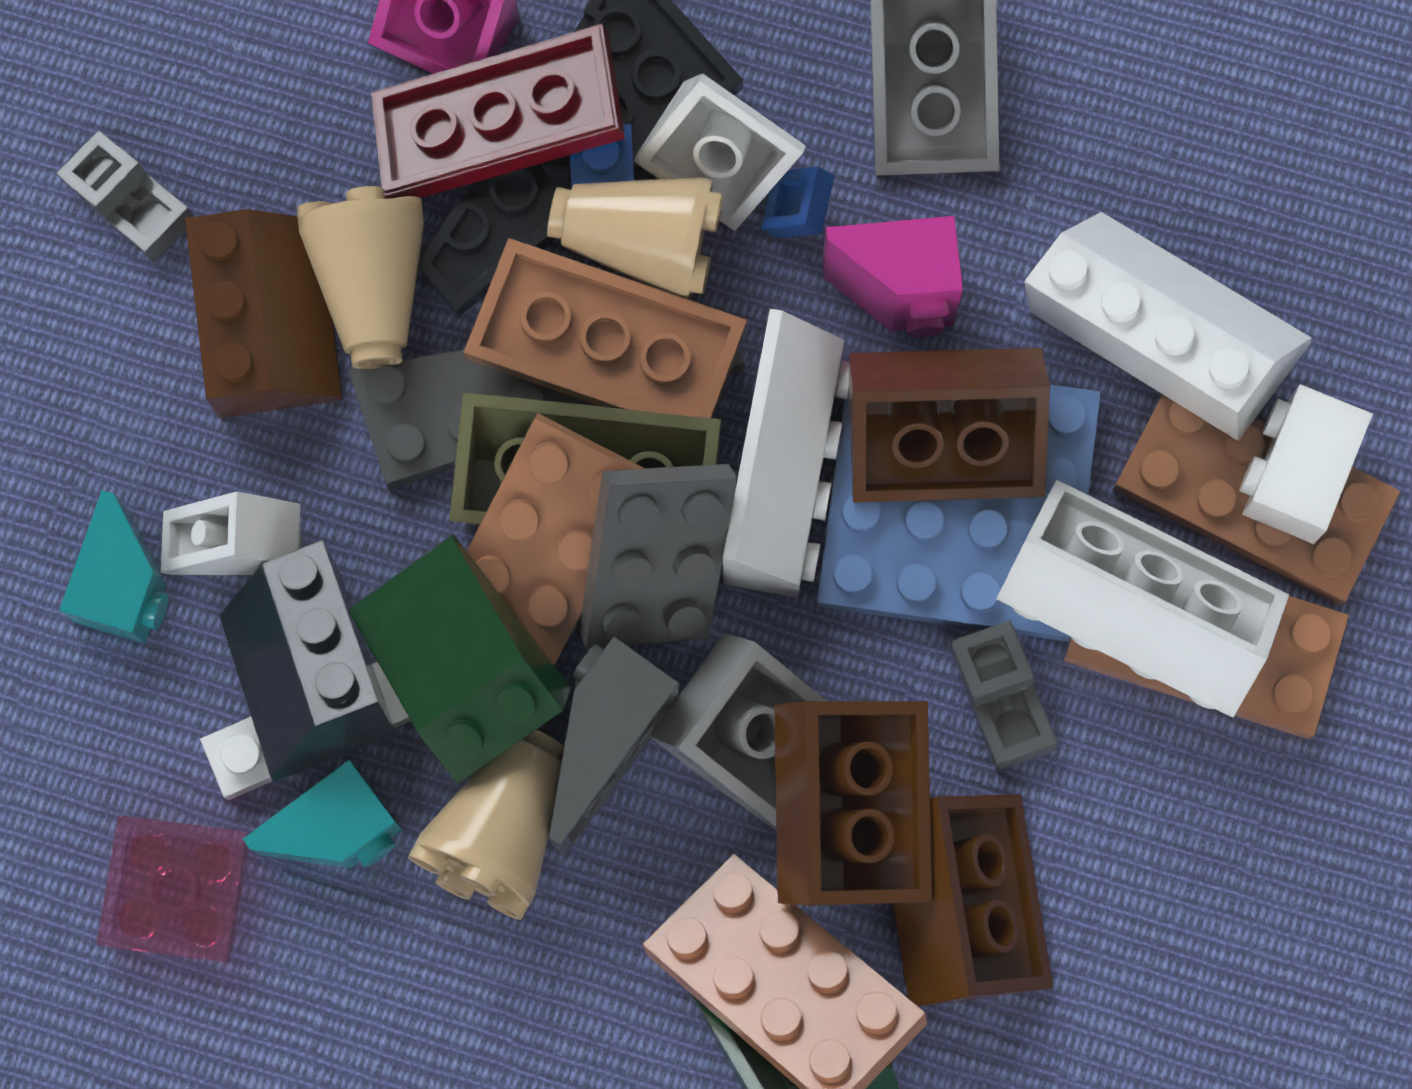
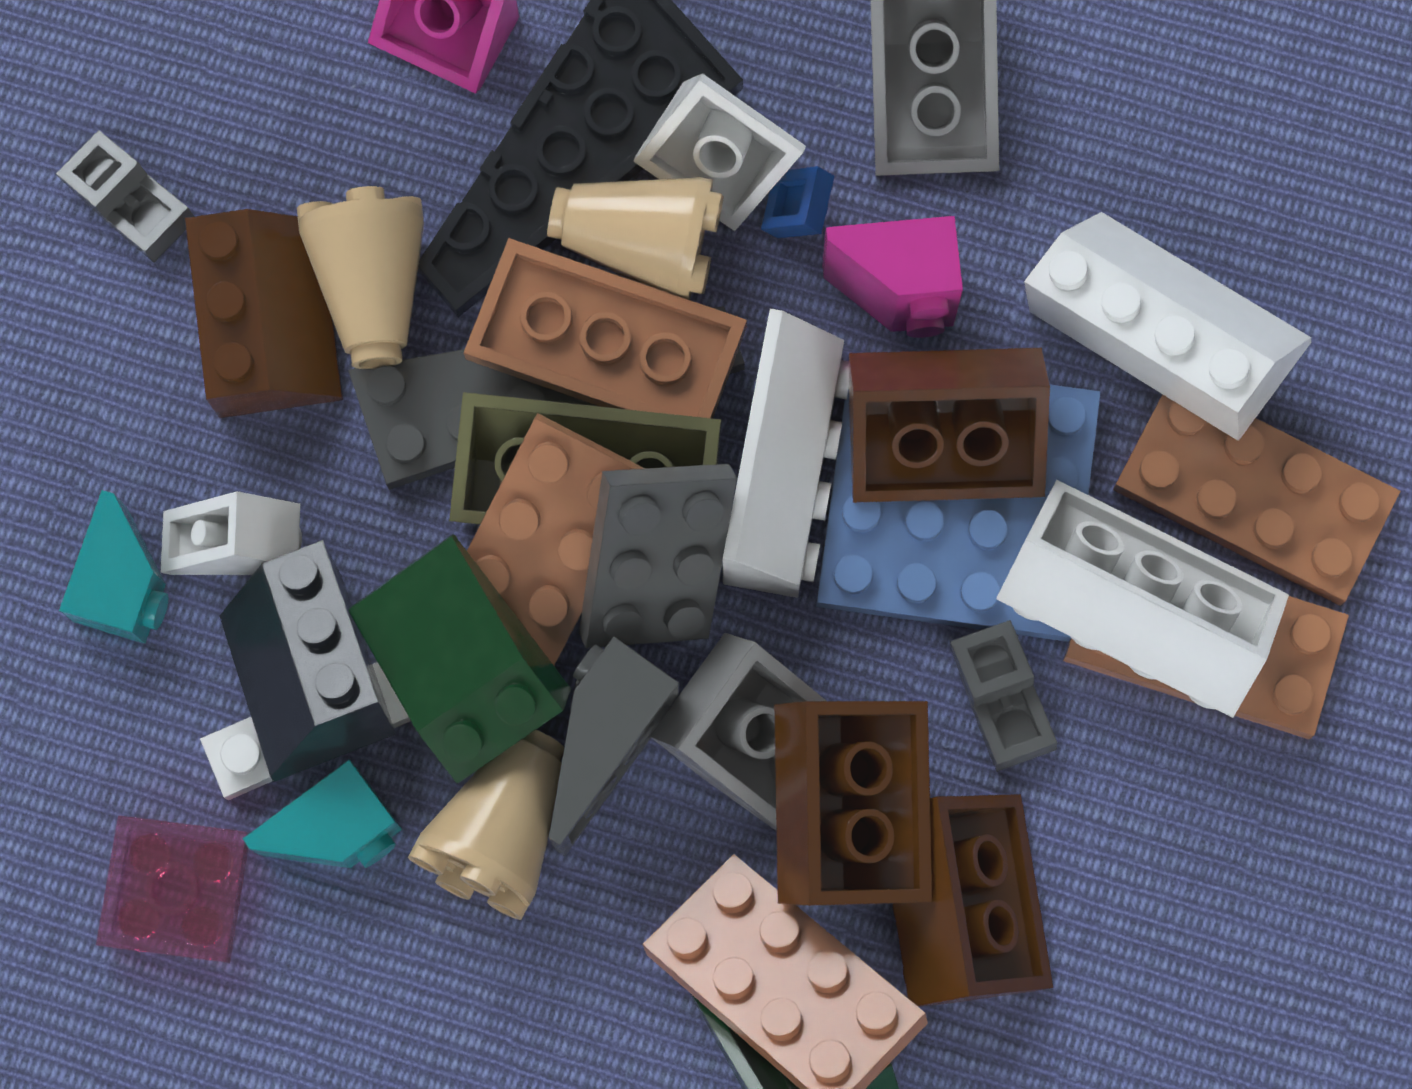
(497, 115): tile -> none
(604, 163): blue plate -> none
(1305, 463): white brick -> none

